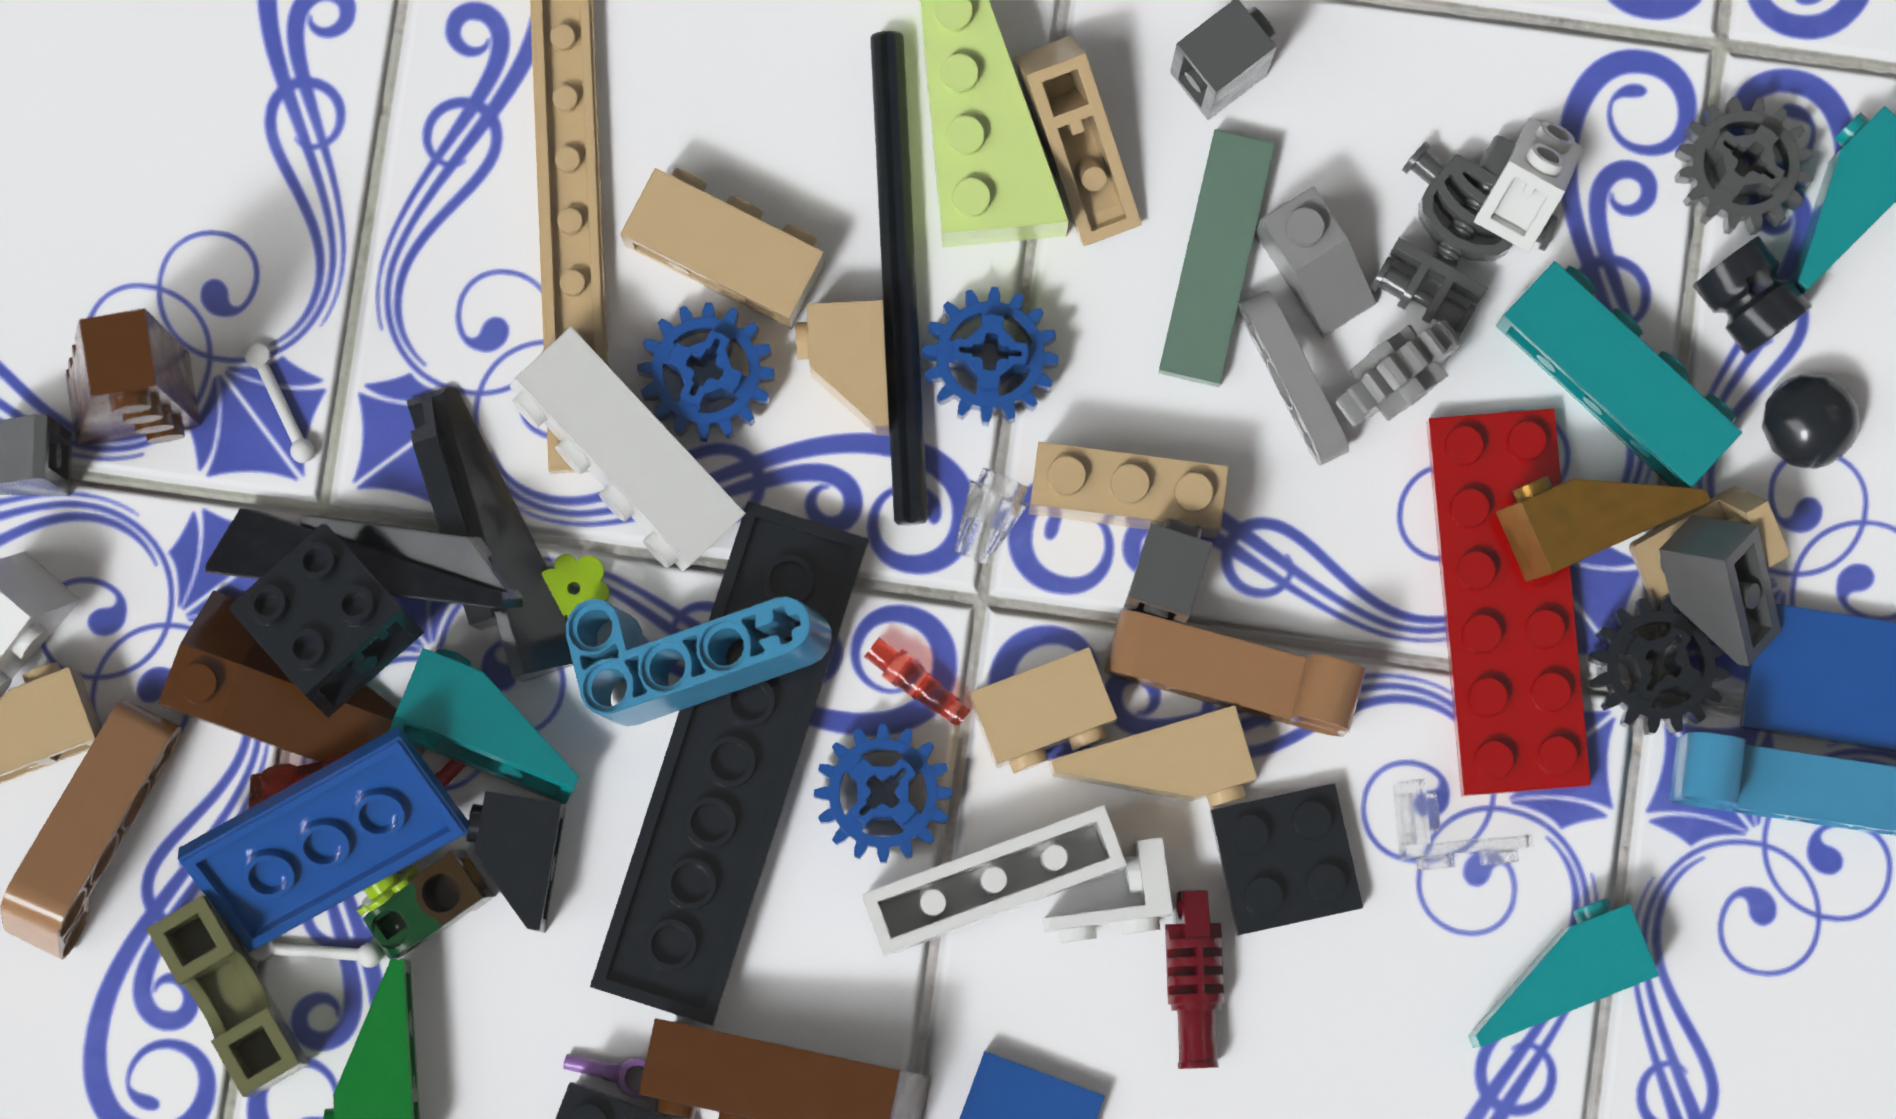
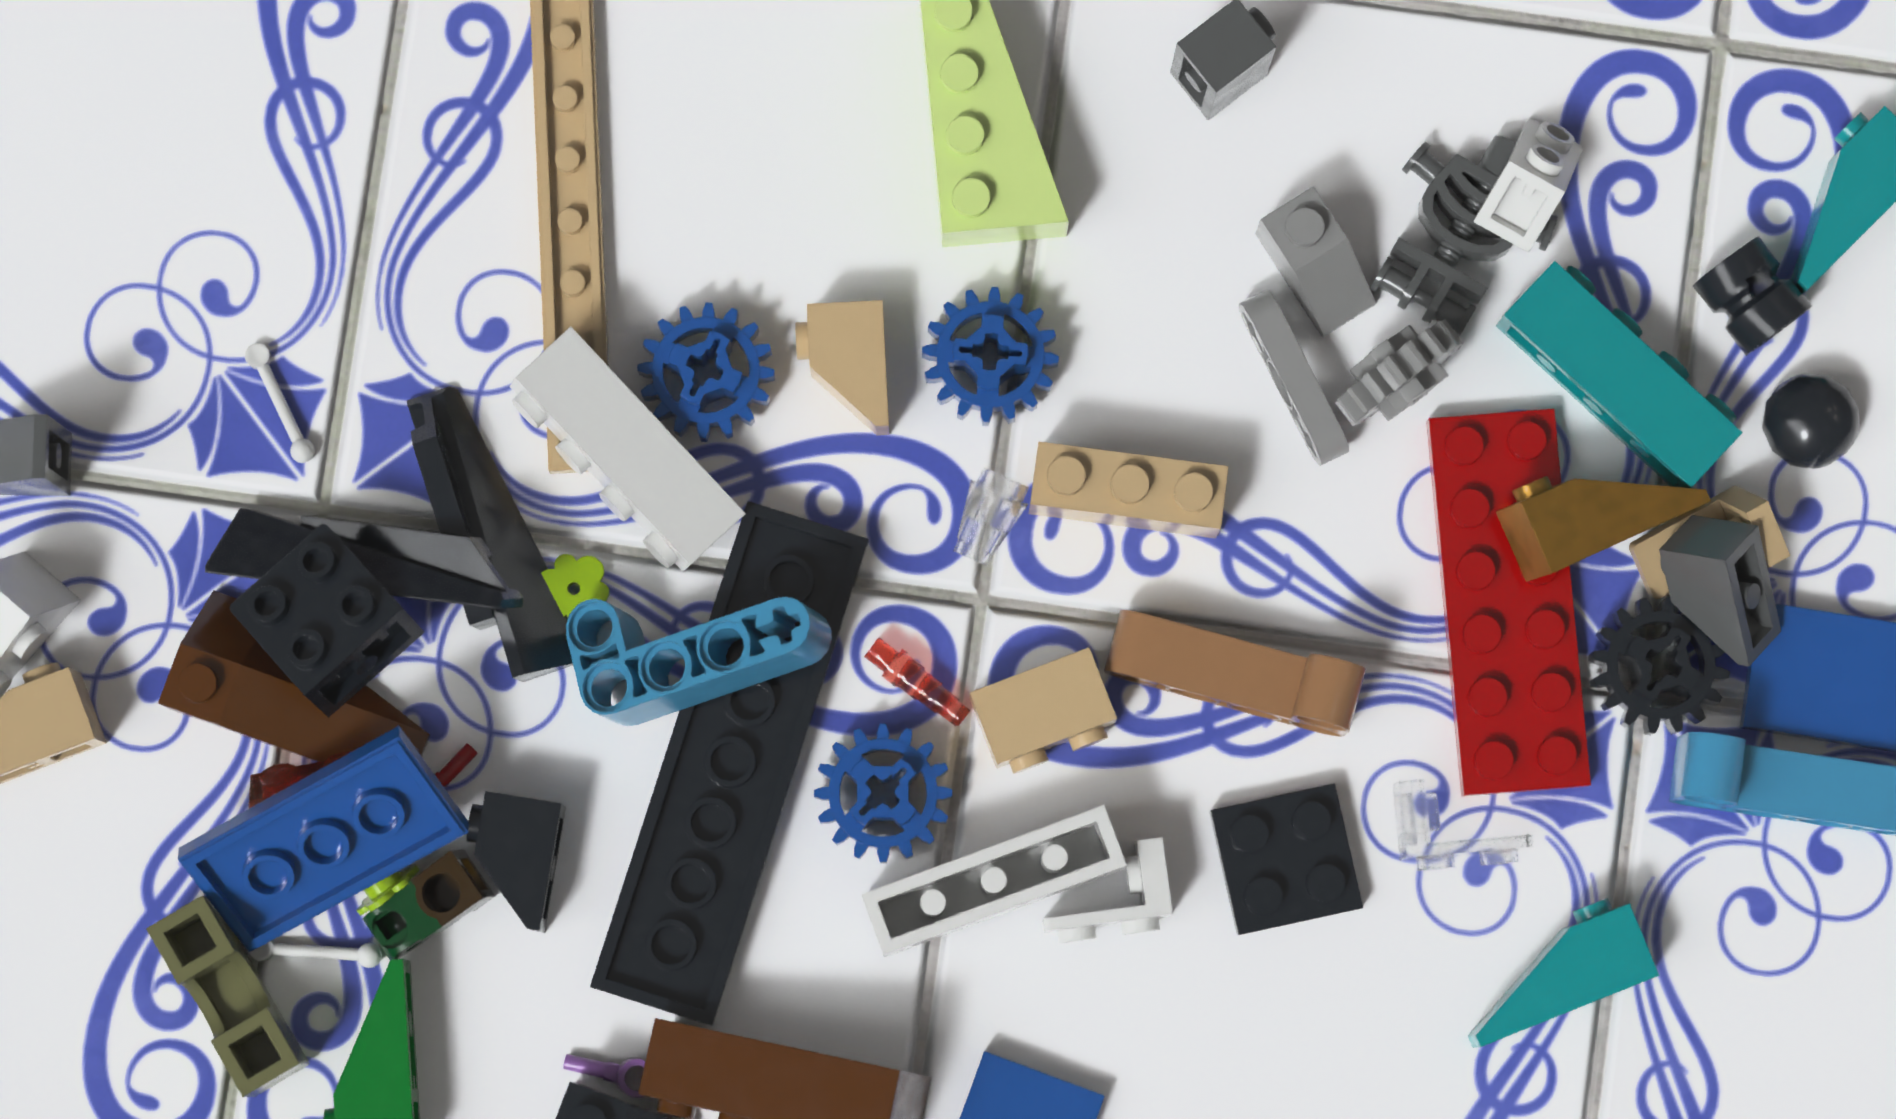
(52, 885): medium nougat beam -> none
(129, 380): reddish brown wedge -> none
(472, 722): teal slope -> none
(724, 245): tan brick -> none
(898, 278): black axle -> none
(1077, 139): tan slope -> none
(1169, 571): dark grey brick -> none
(1176, 761): tan slope -> none
(1195, 978): dark red hinge -> none
(1216, 258): sand green tile -> none
(1764, 177): dark grey gear -> none

